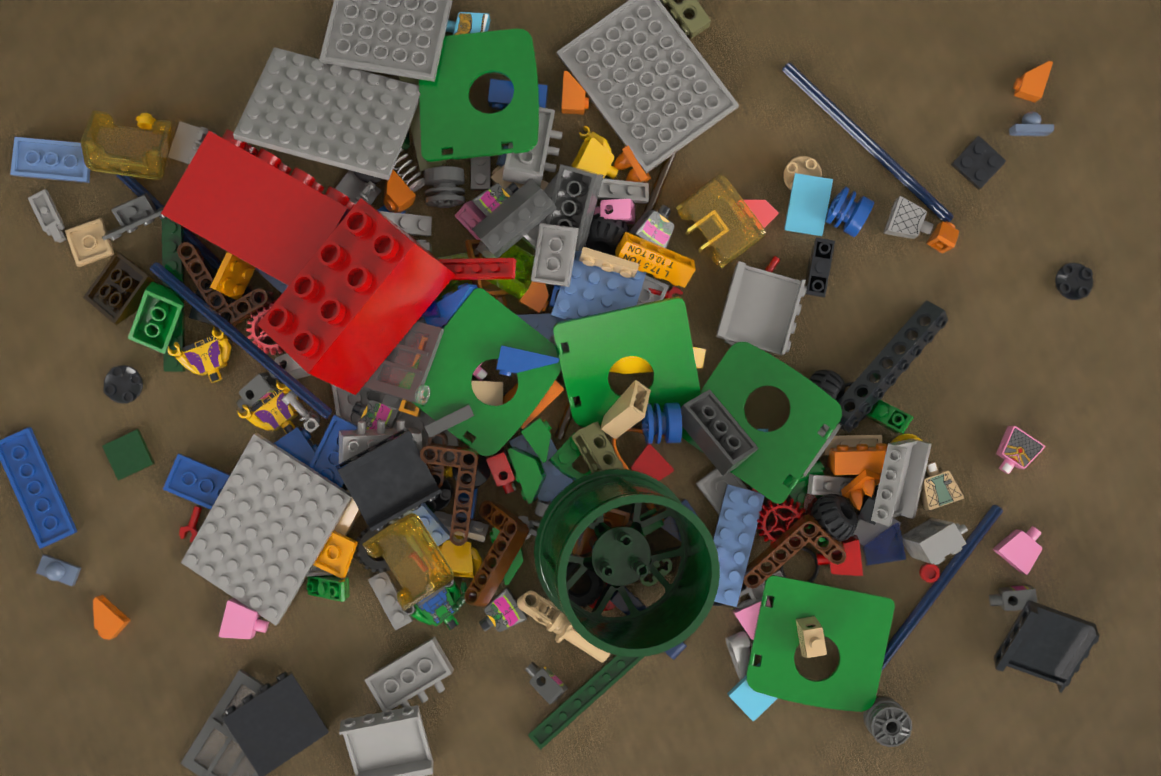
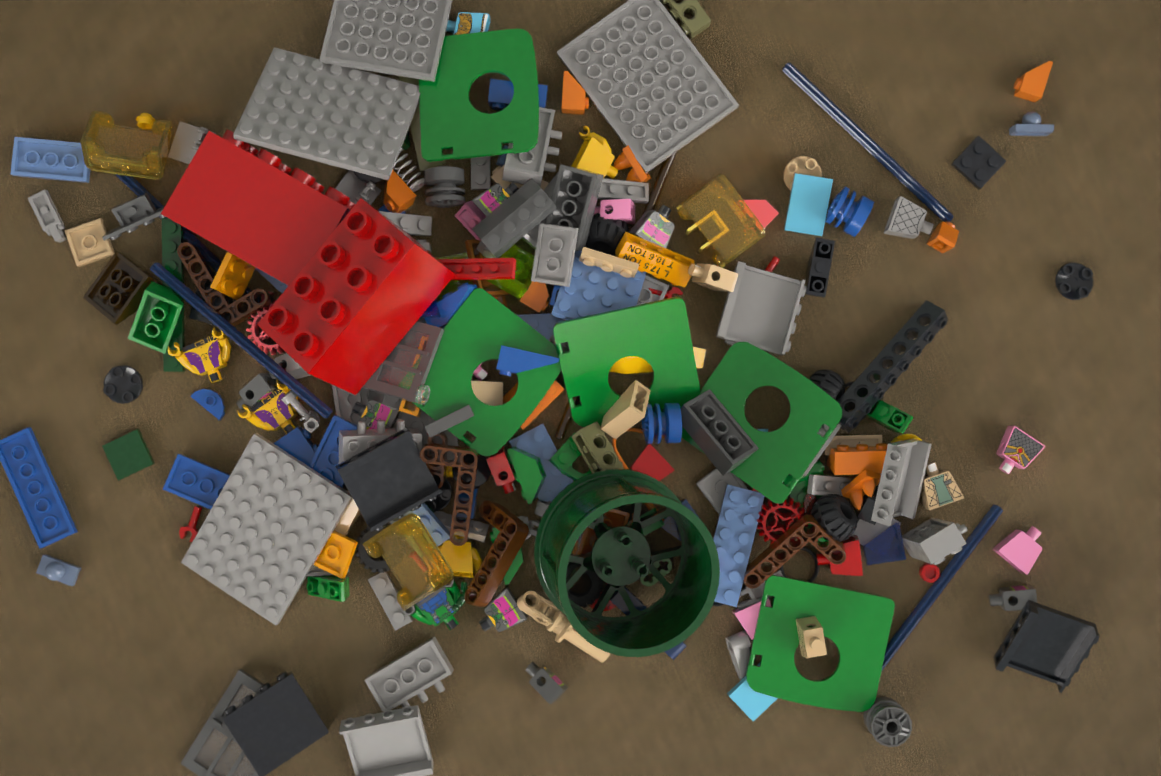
(108, 618): orange slope -> none
(210, 401): none -> blue plate
(241, 621): bright pink torso -> none
(539, 438): green slope -> none
(581, 699): dark green plate -> none
(708, 275): none -> tan torso

